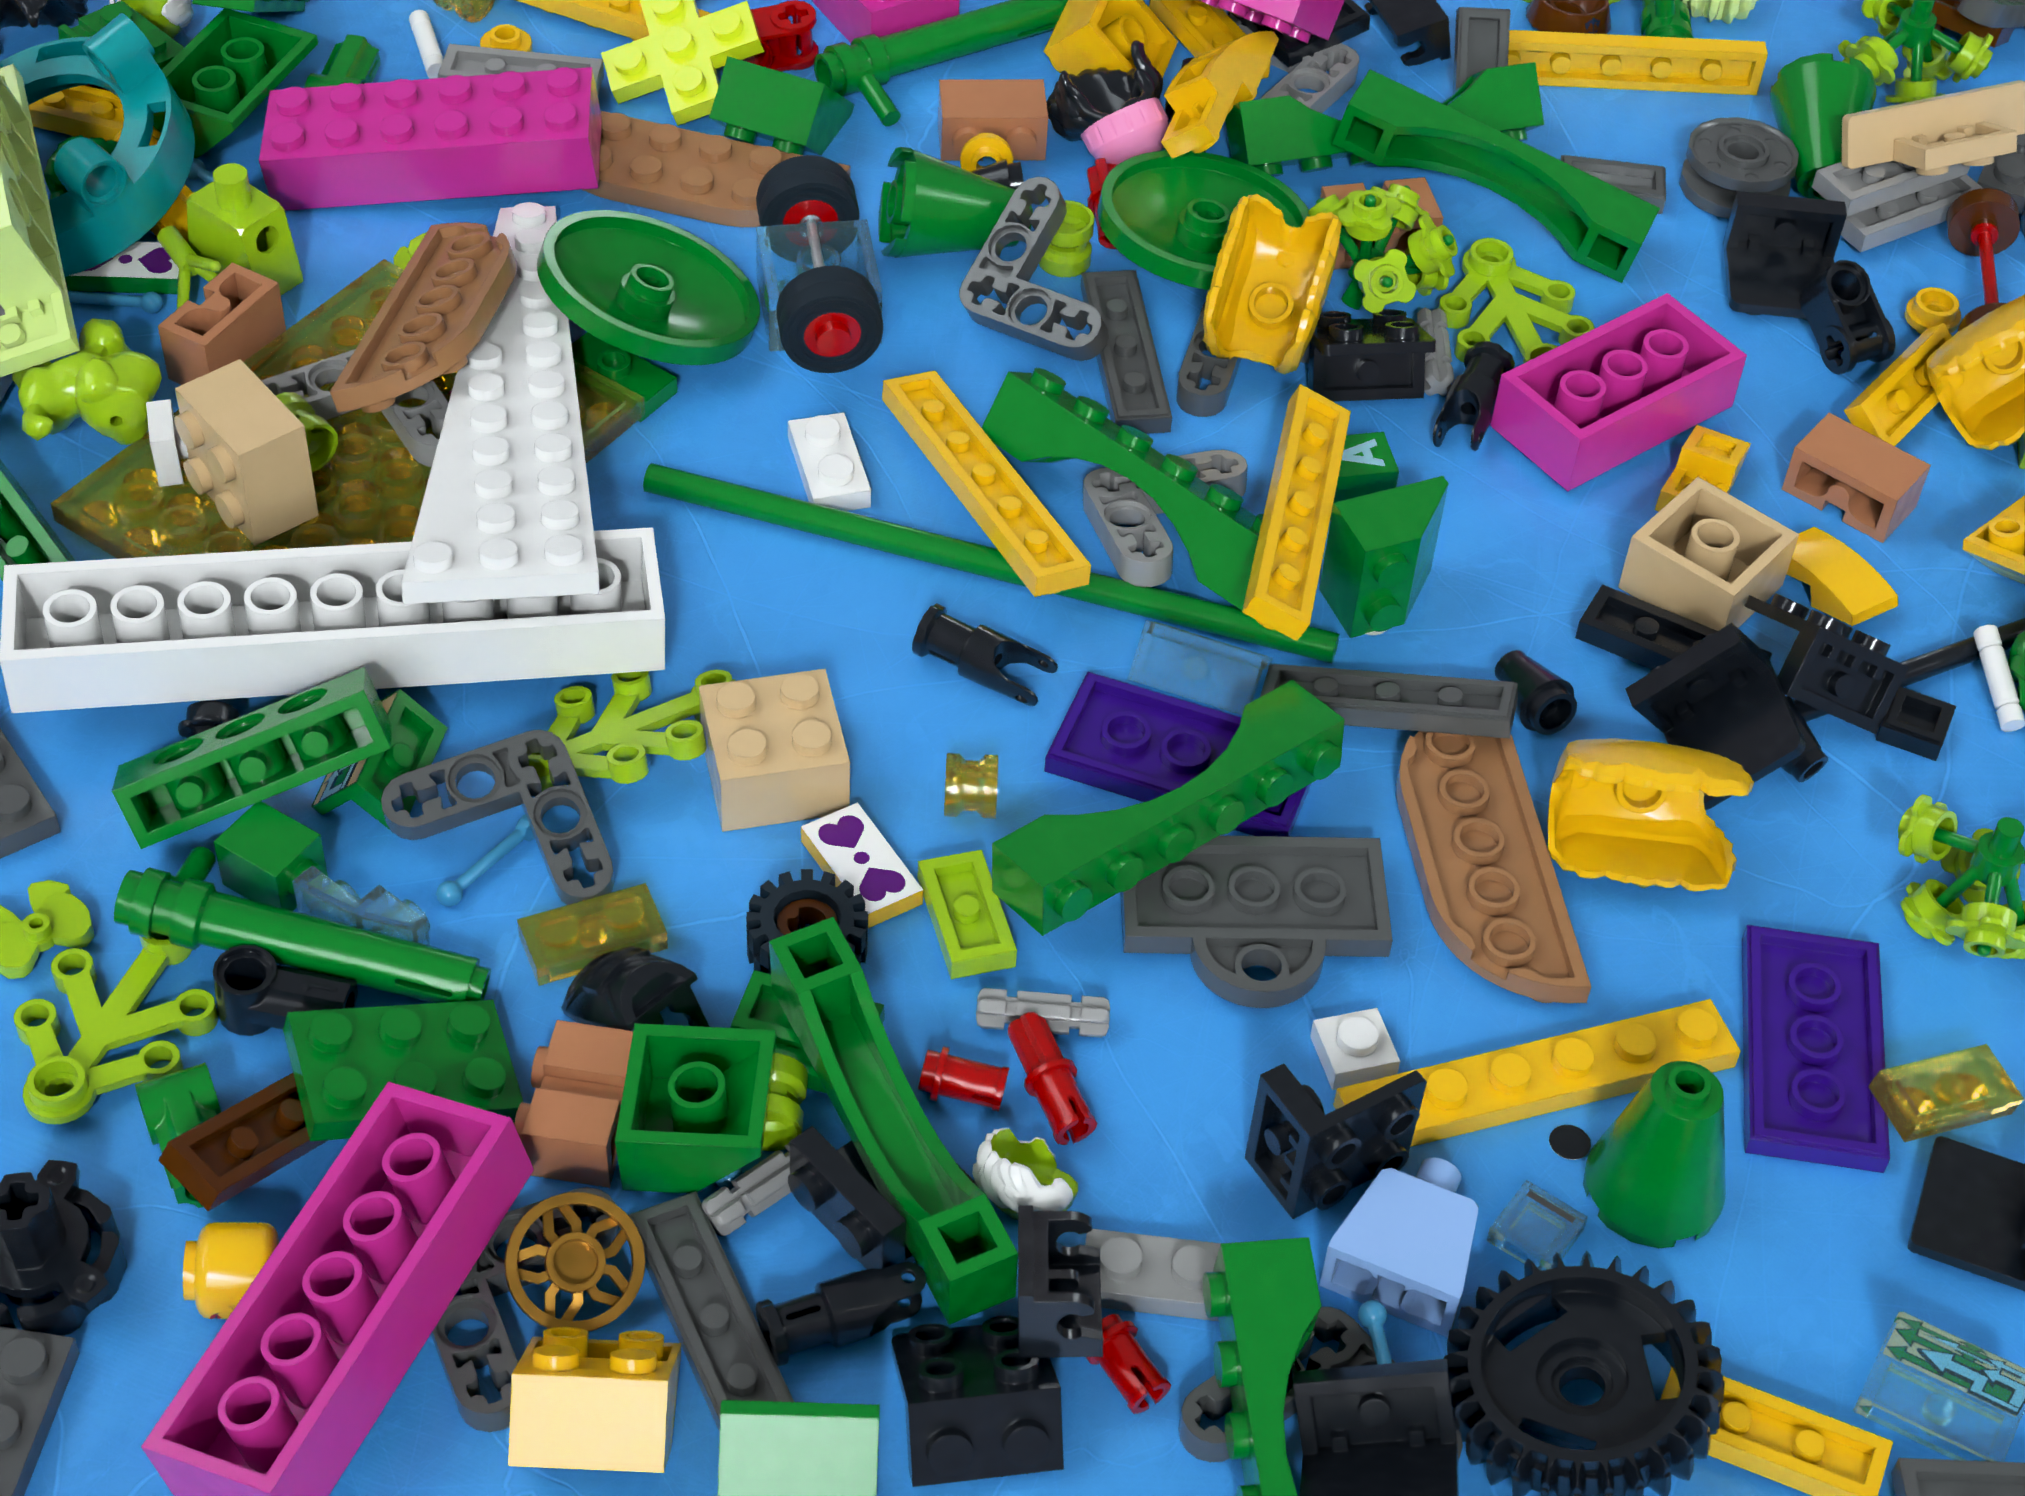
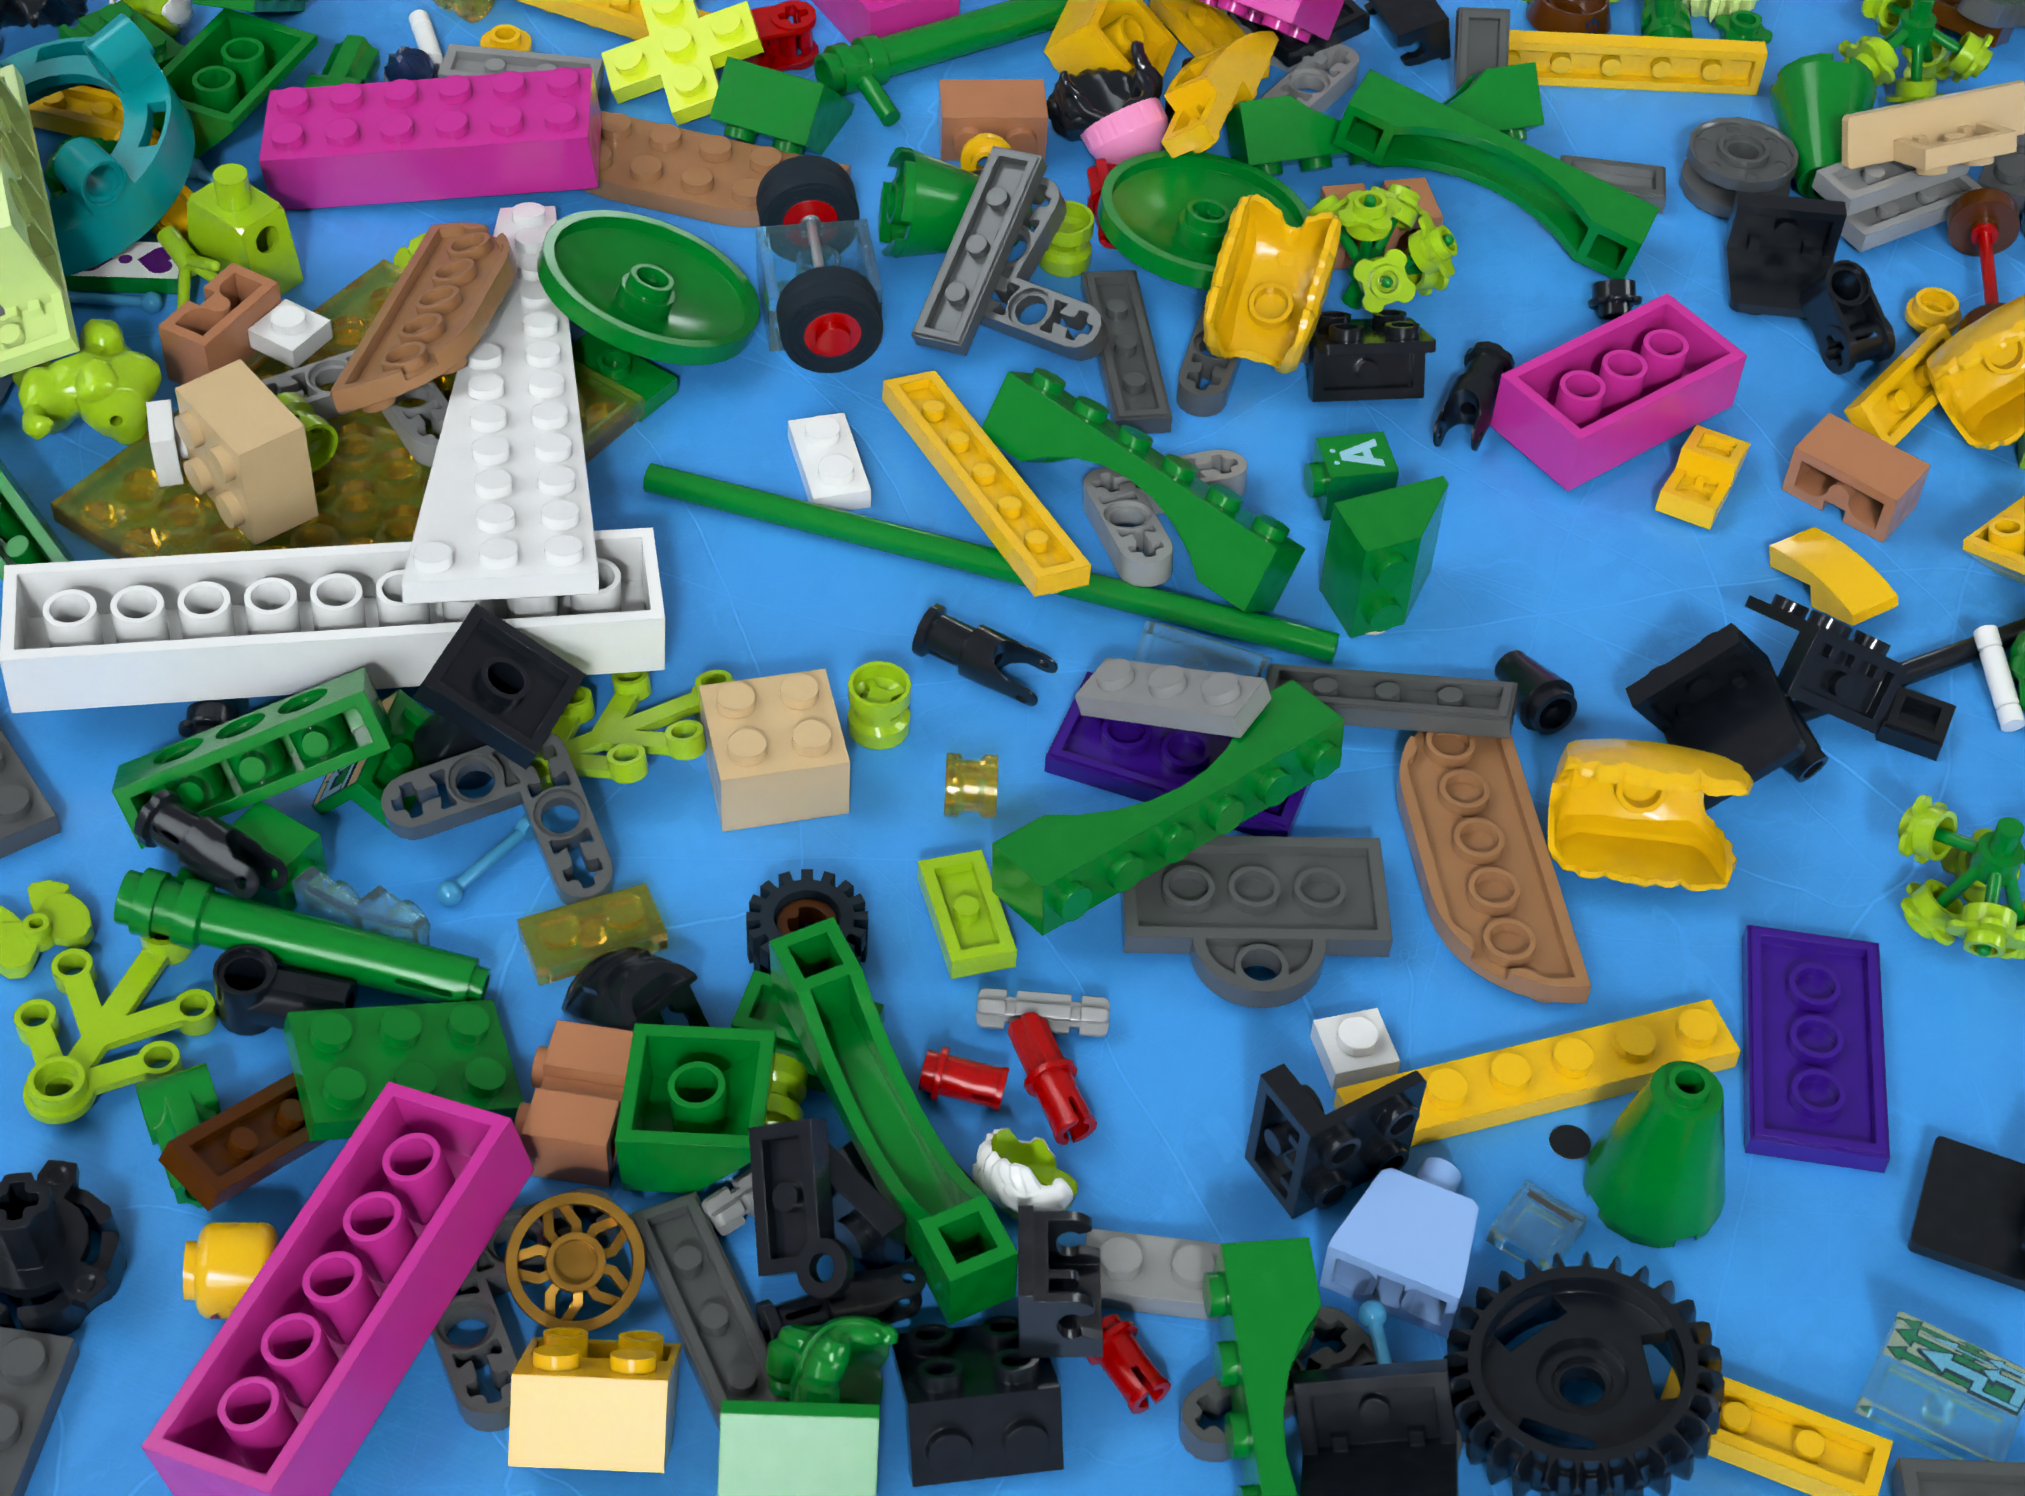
(208, 846): none -> black piece
(290, 333): none -> white plate
(410, 65): none -> dark blue plate
(493, 692): none -> black plant
(796, 1206): none -> black hinge
(830, 1361): none -> green hair
(857, 851): tile -> none
(879, 705): none -> lime wheel
(979, 250): none -> tile
(1173, 697): none -> light grey plate
(1297, 514): yellow plate -> none
(1437, 364): light grey axle -> none
(1492, 266): lime plant -> none
(1613, 298): none -> black plate
(1638, 629): black plate -> none
(1707, 557): tan brick -> none
(1743, 26): none -> green plate
(1945, 1092): clear yellow plate -> none

